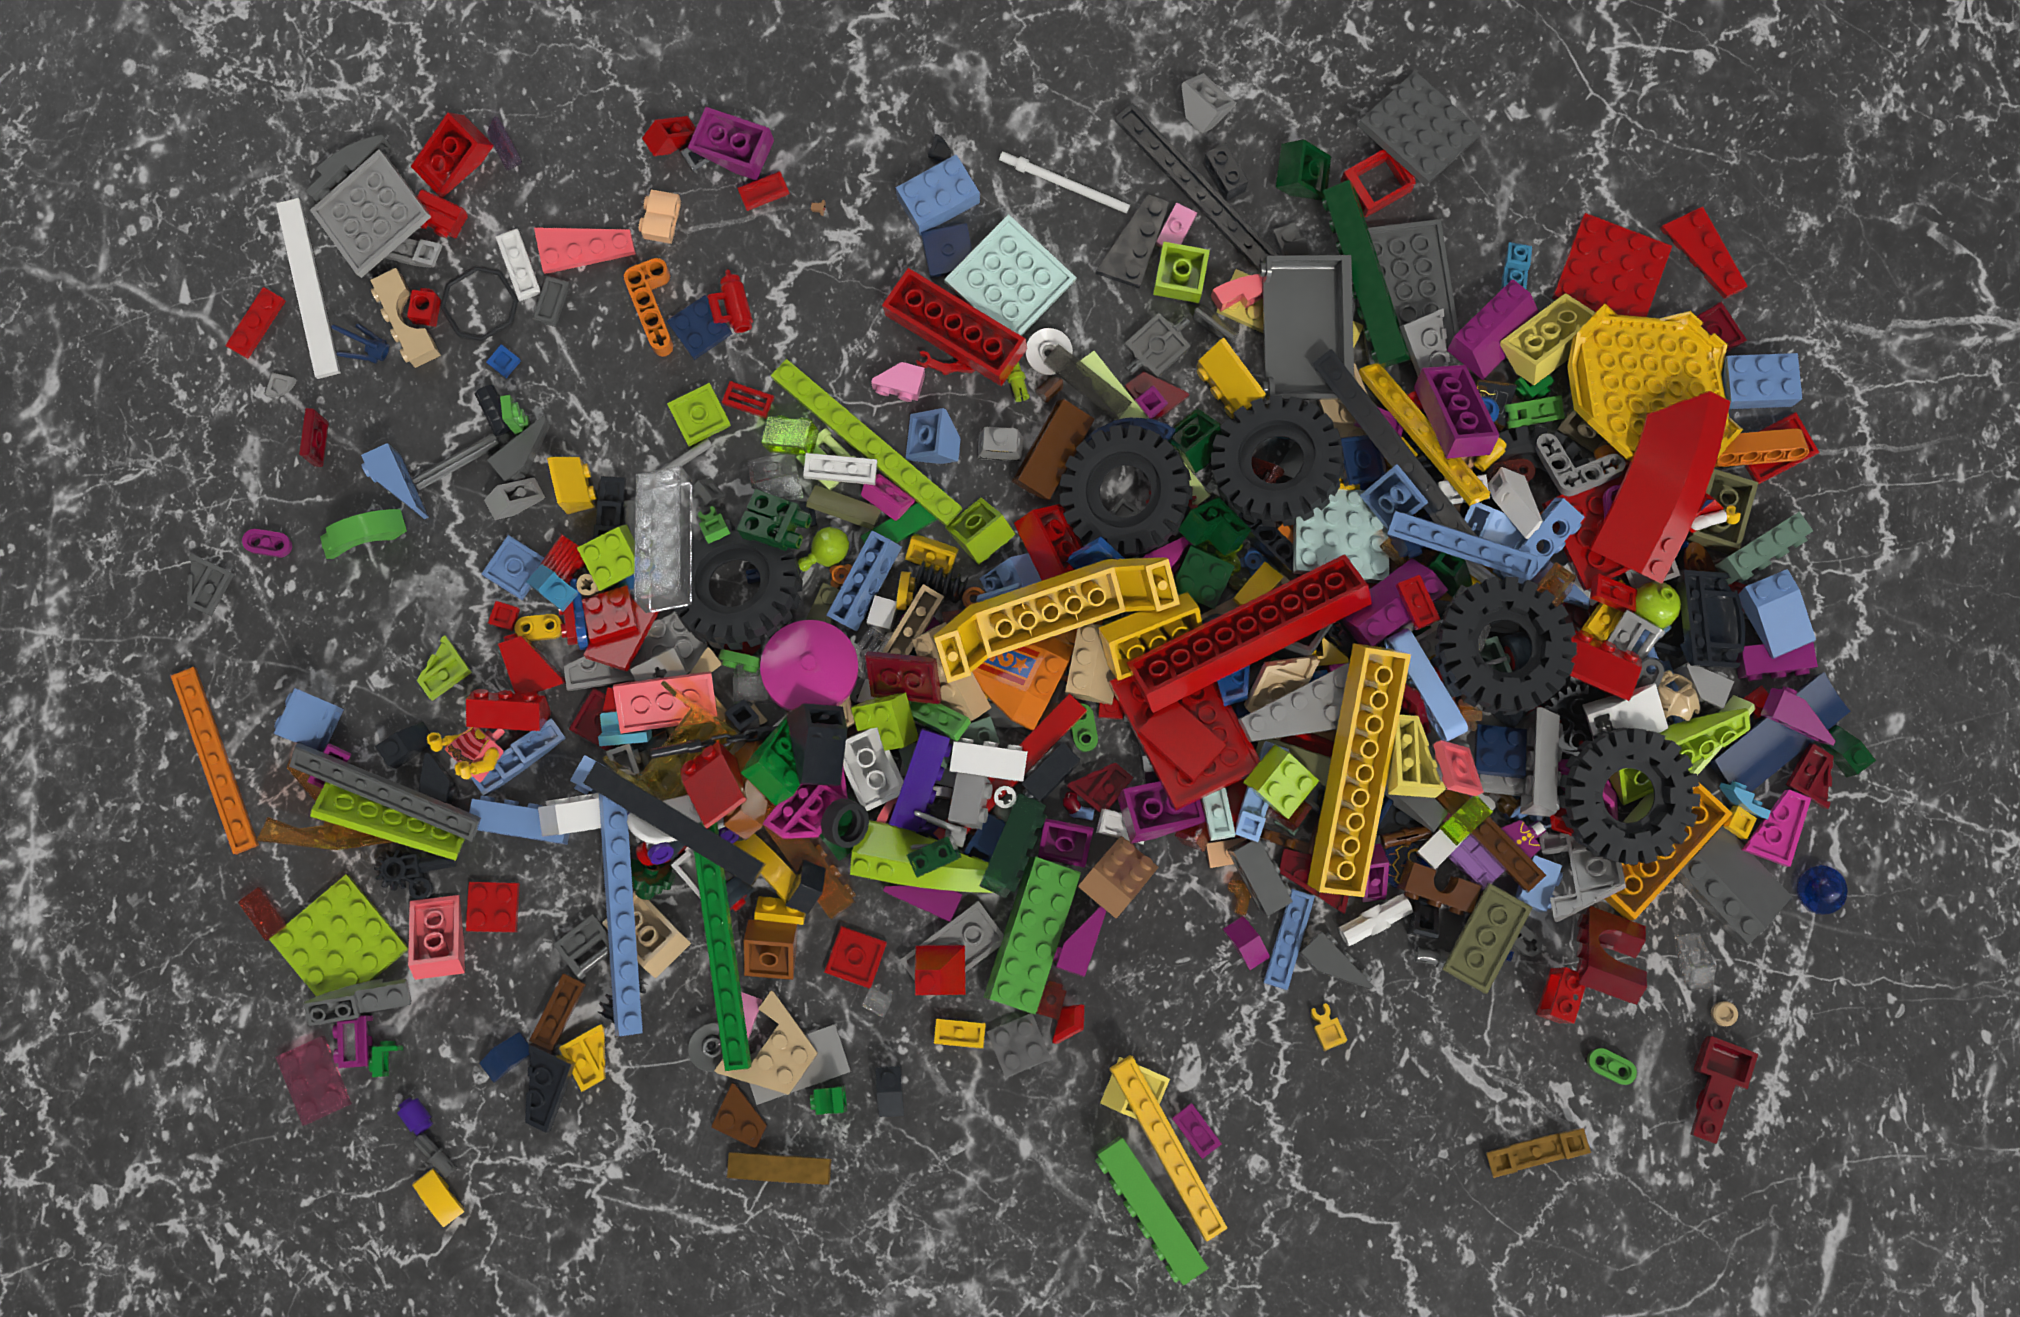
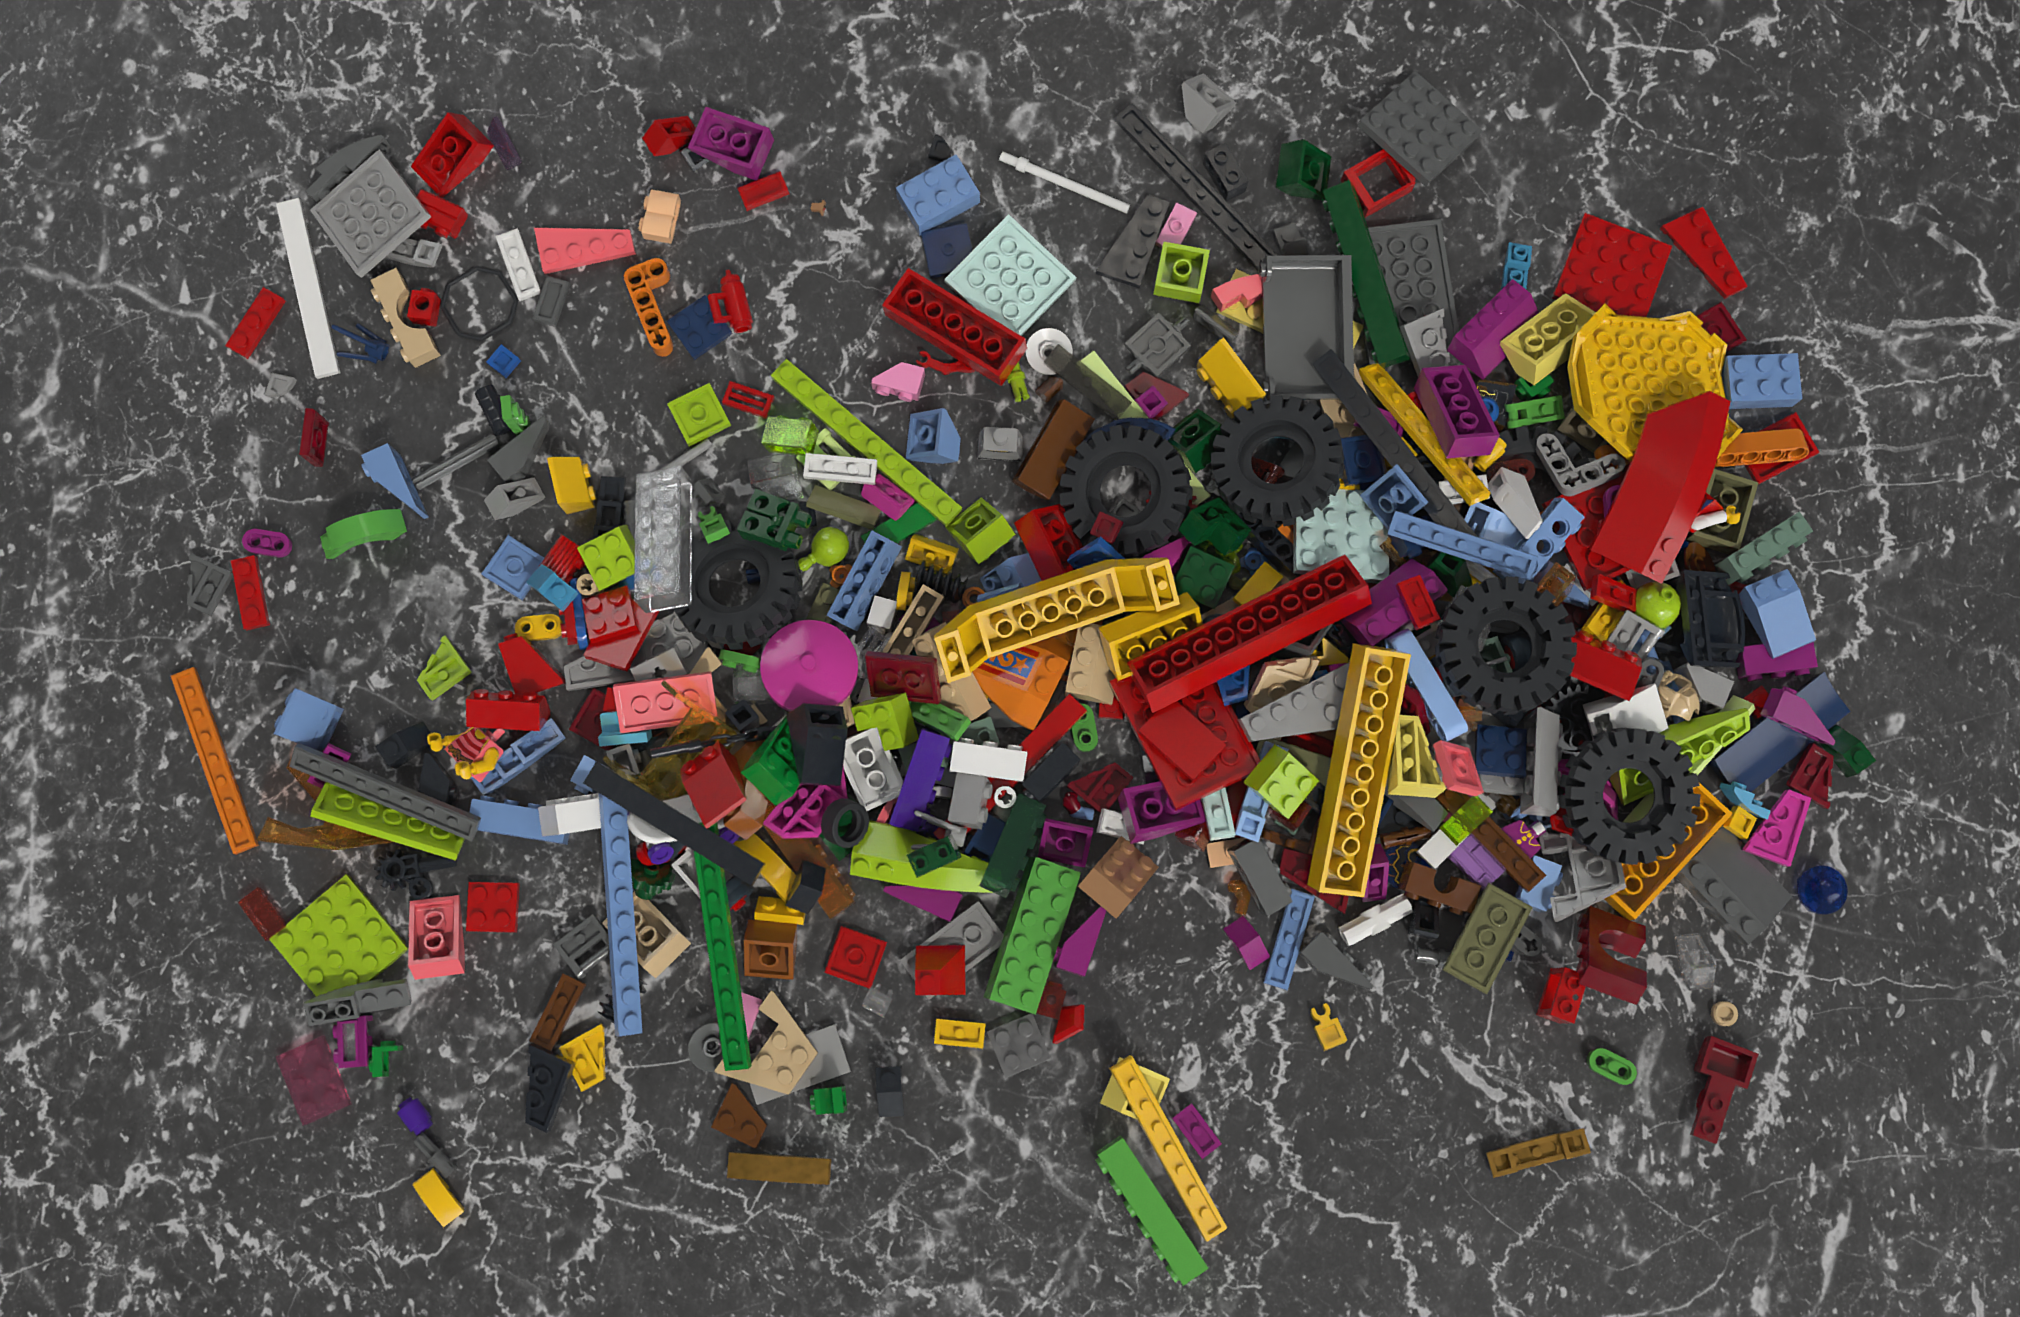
(250, 592): none -> red plate
(504, 616): red plate -> none
(505, 1056): dark blue slope -> none
(1106, 527): none -> dark red plate

